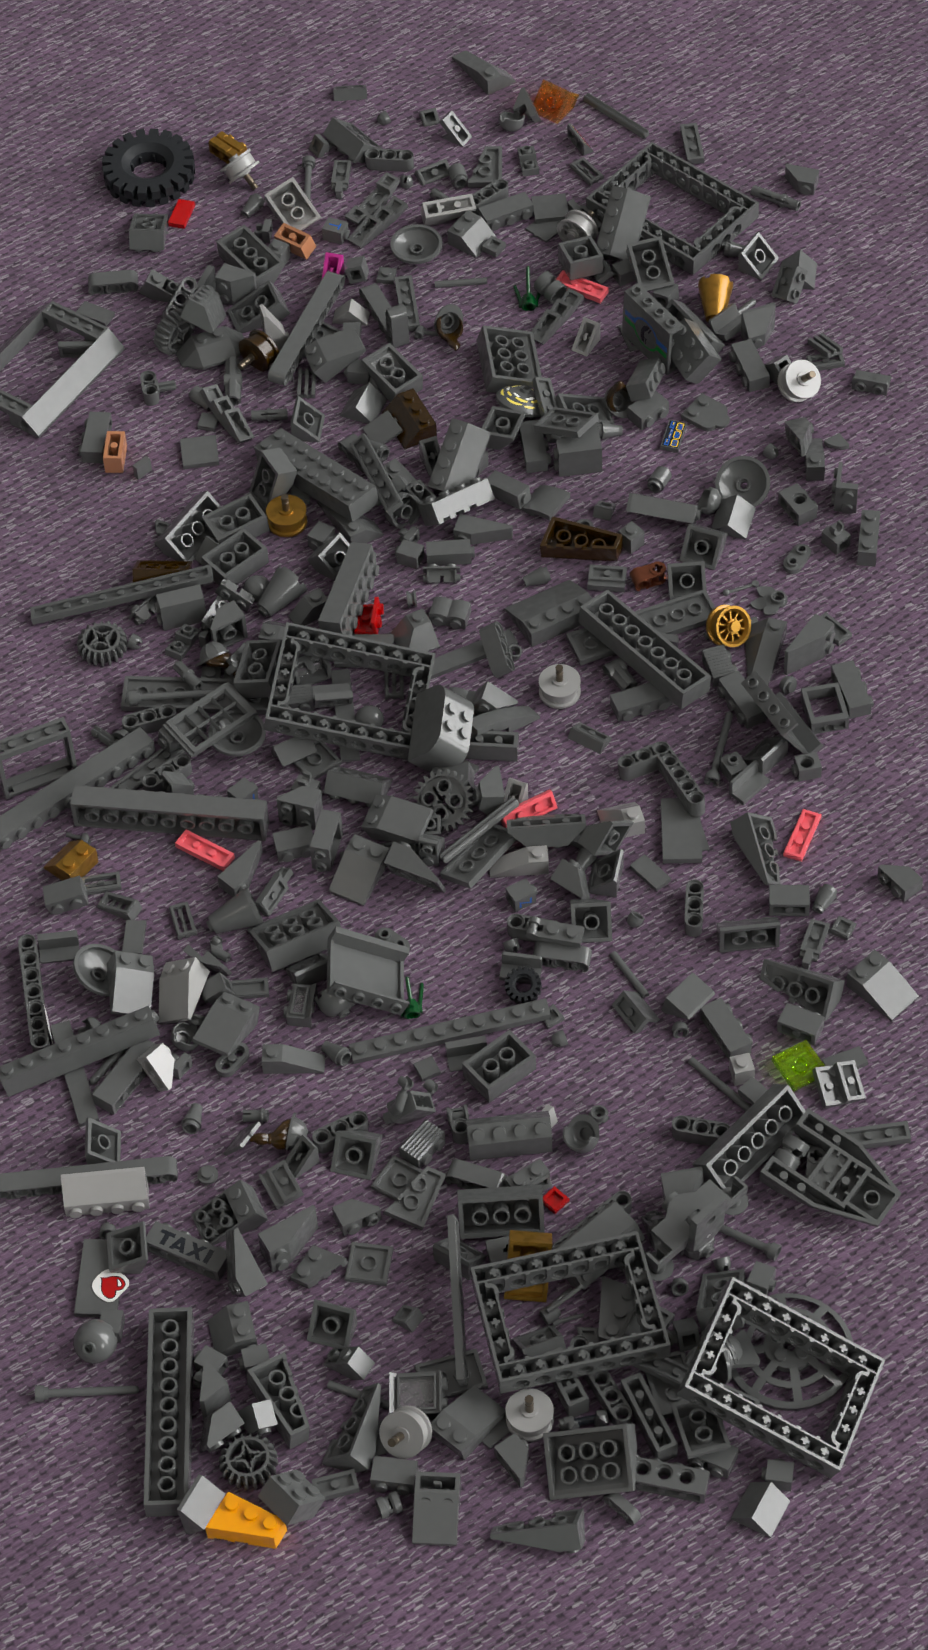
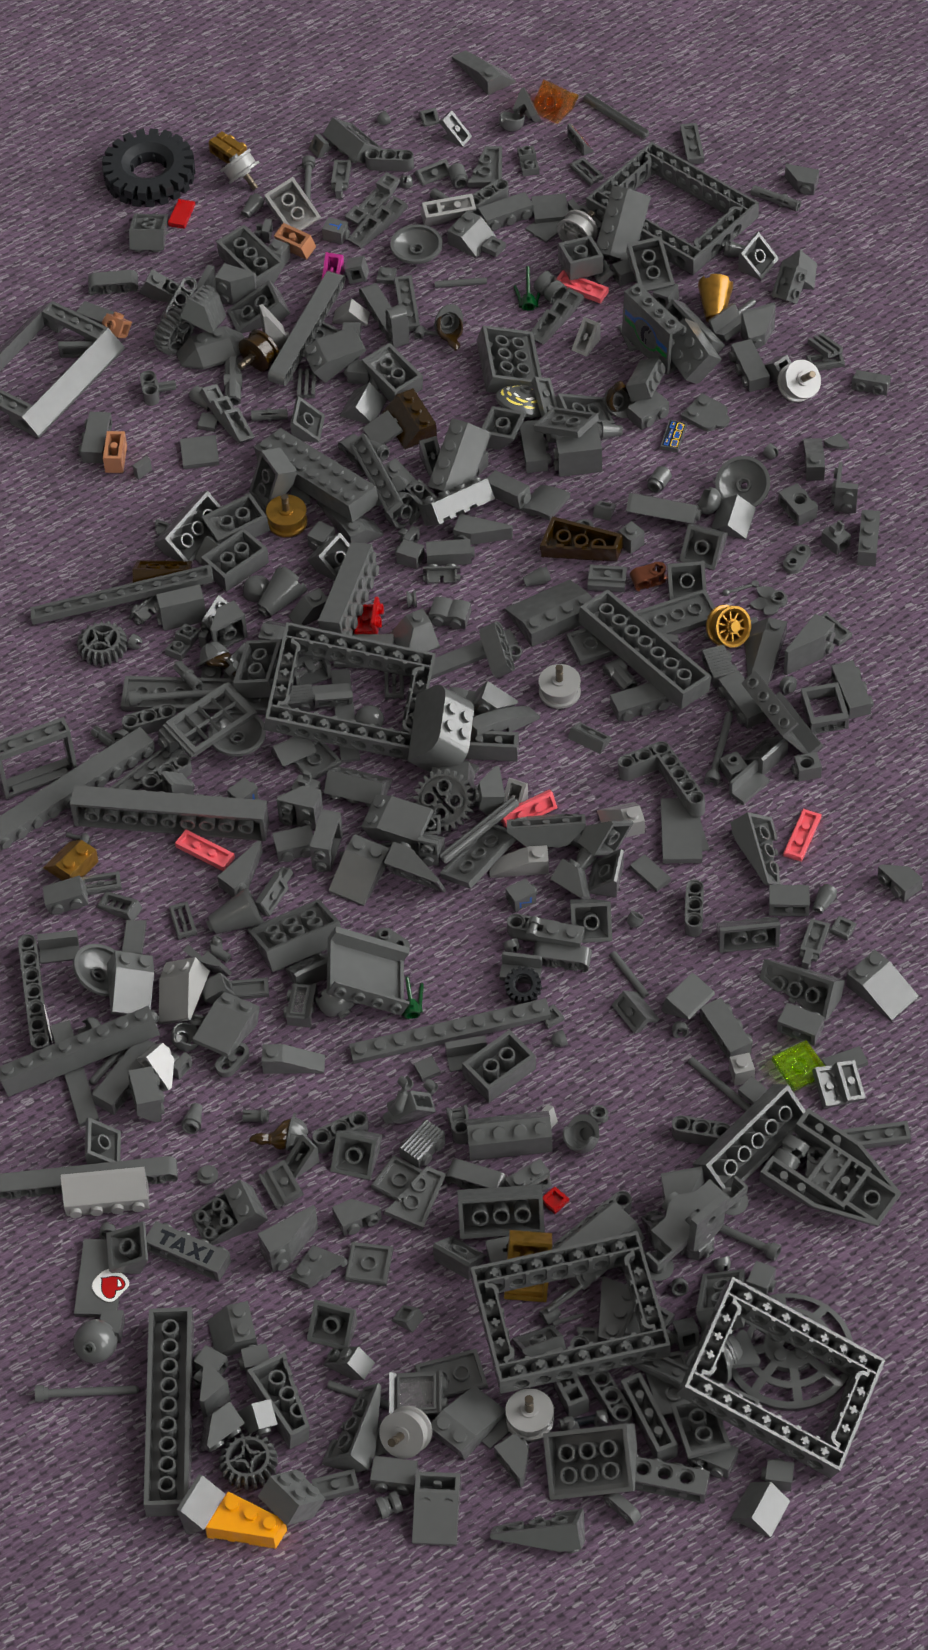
(117, 324): none -> nougat brick
(146, 1093): none -> dark grey slope
(227, 591): dark grey hinge -> none
(242, 1138): dark grey piece -> none
(242, 1268): dark grey slope -> none
(338, 1054): dark grey cone -> none
(351, 92): dark grey slope -> none
(457, 1300): dark grey tile -> none
(799, 434): dark grey slope -> none

